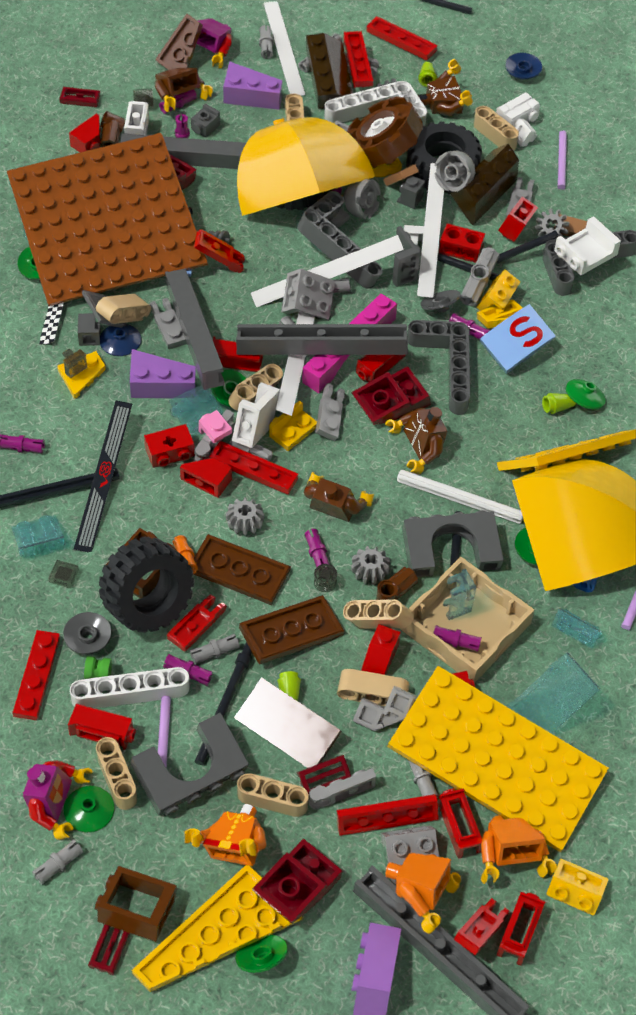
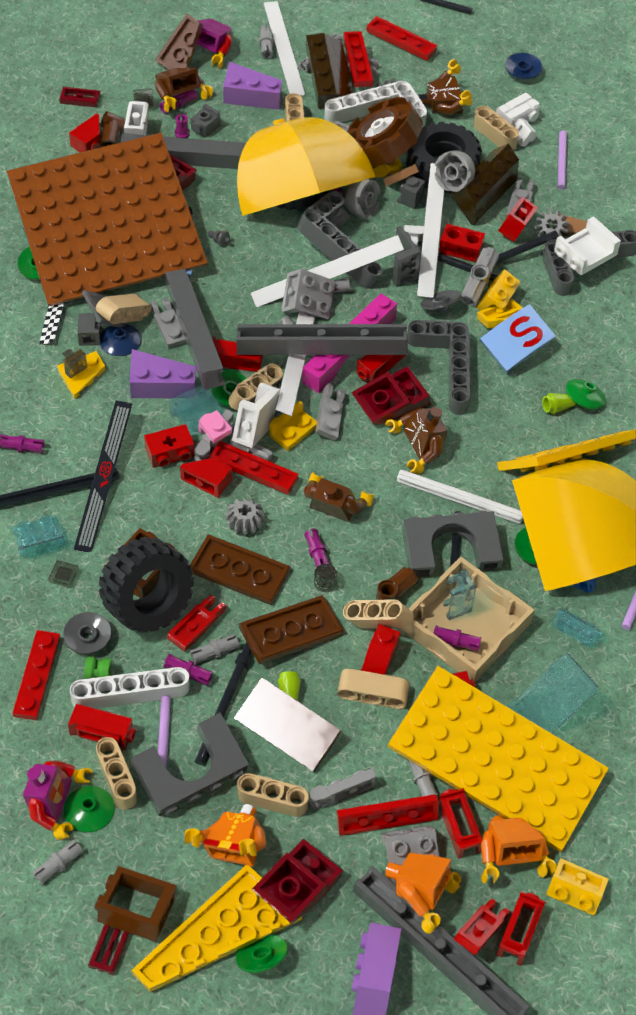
(183, 548): orange pin -> none
(219, 251): red hinge -> none
(344, 767): dark red tile -> none
(370, 565): light grey gear -> none
(377, 717): light grey tile -> none
(427, 74): lime cone -> none
(474, 329): magenta pin -> none

